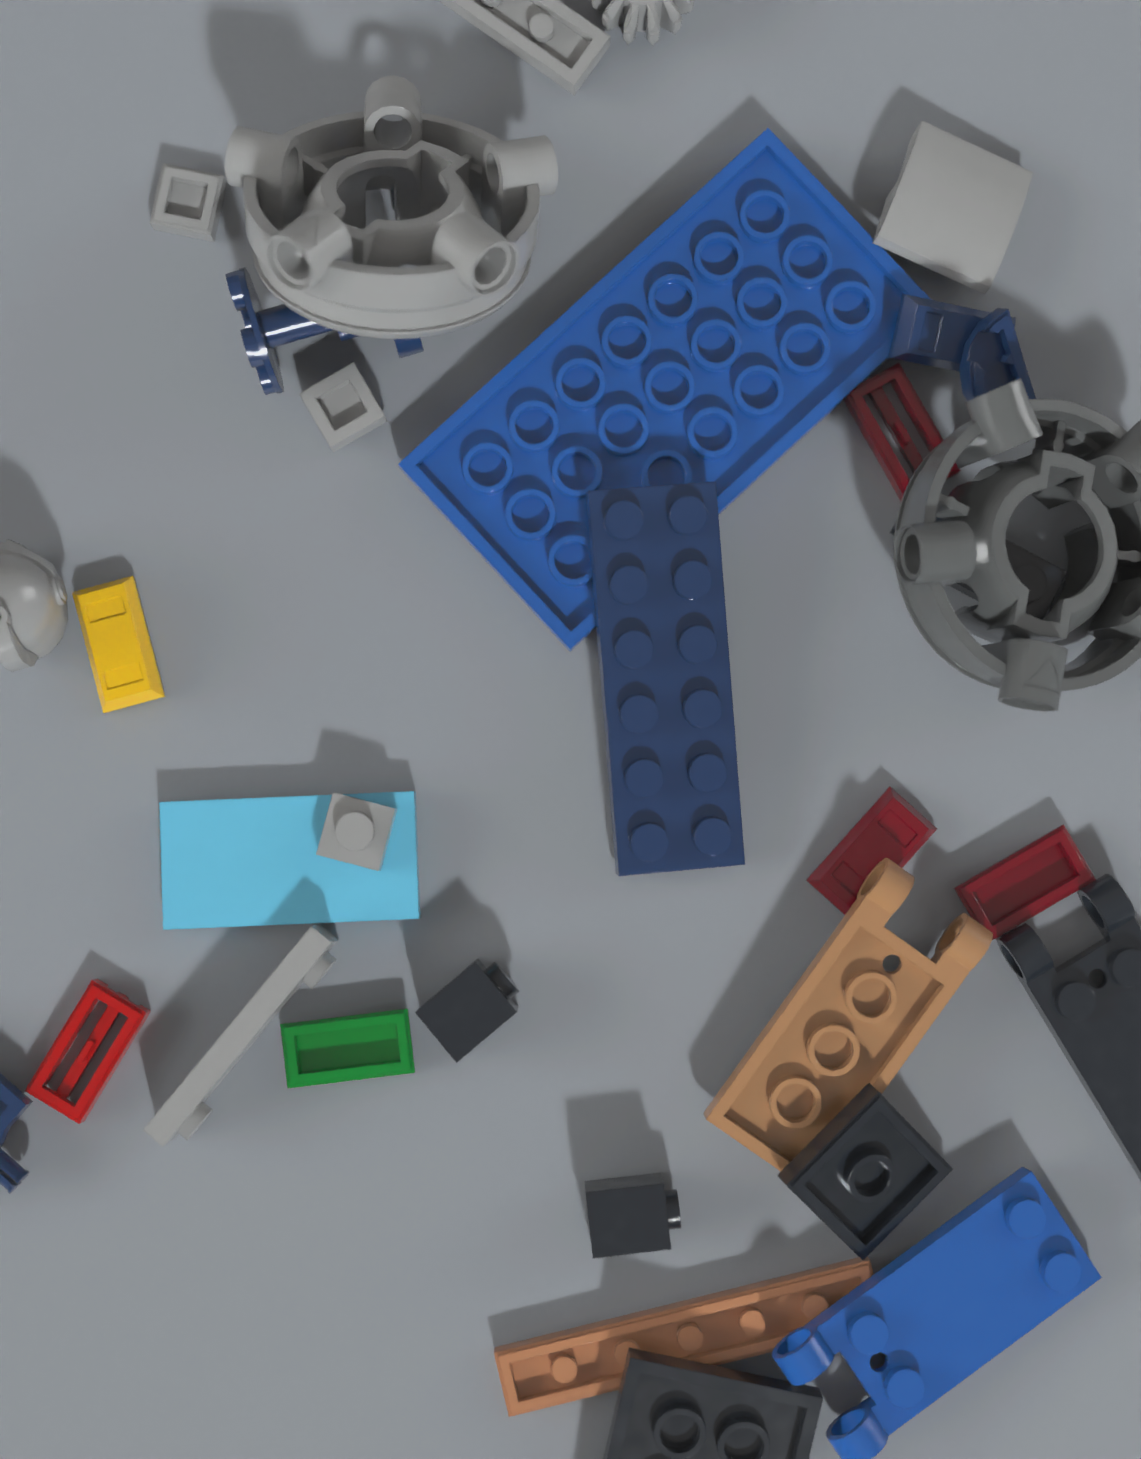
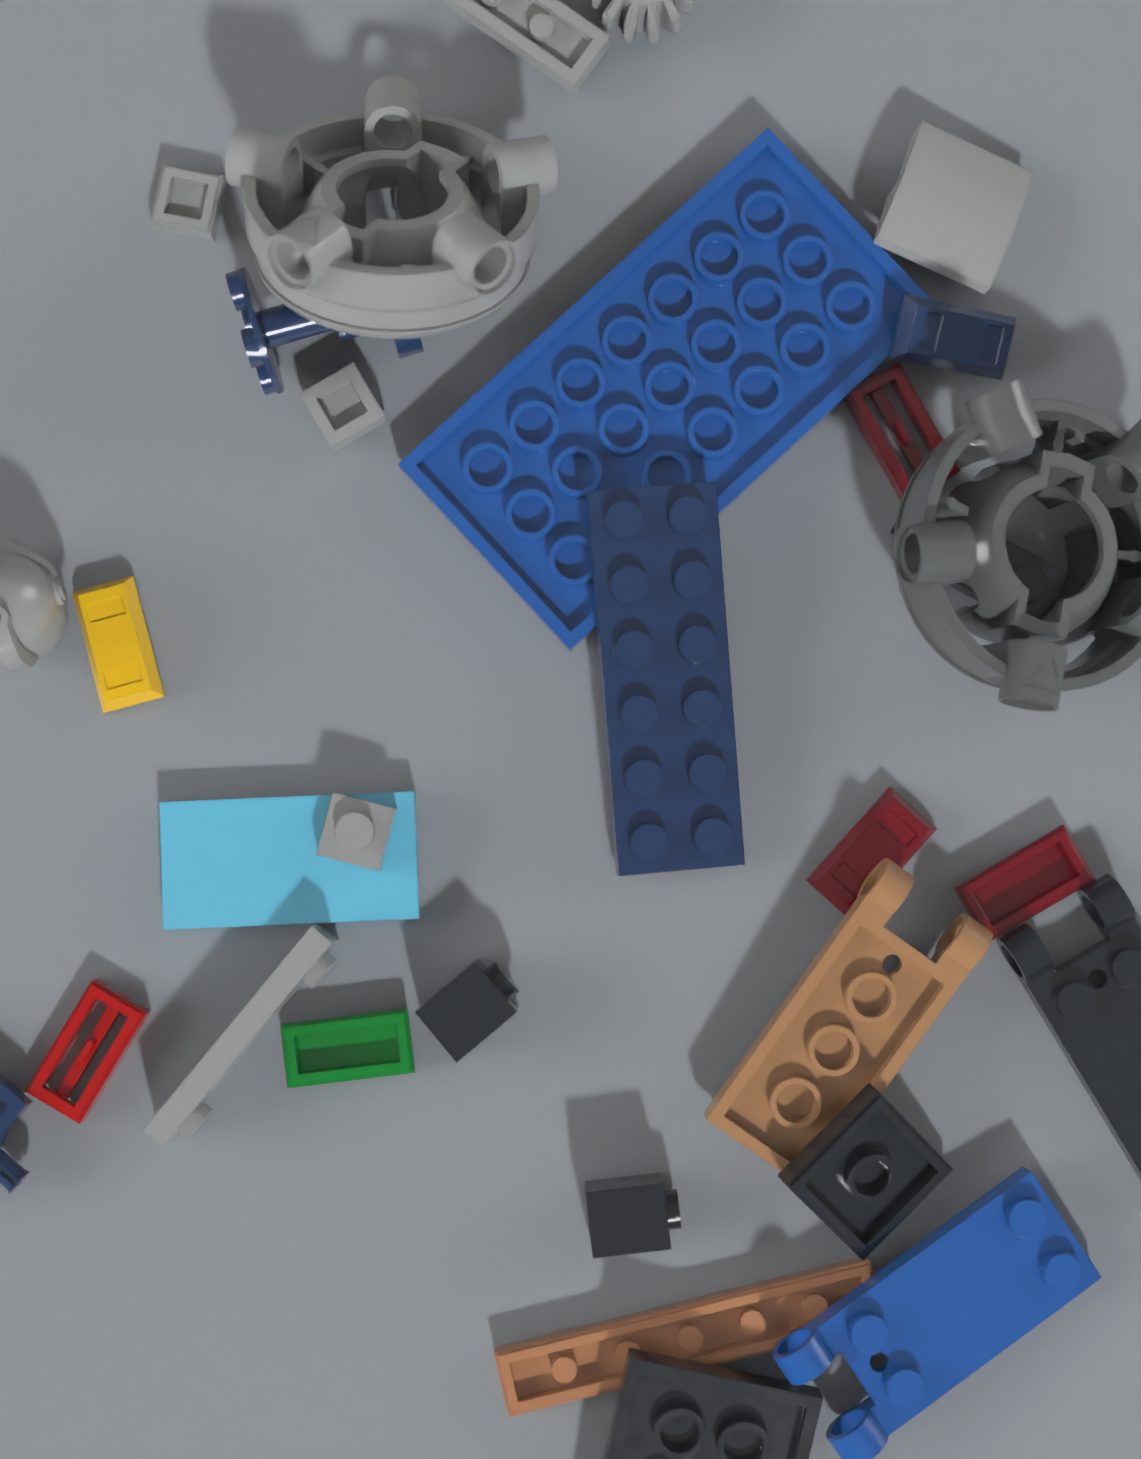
(993, 357): dark blue tile -> none

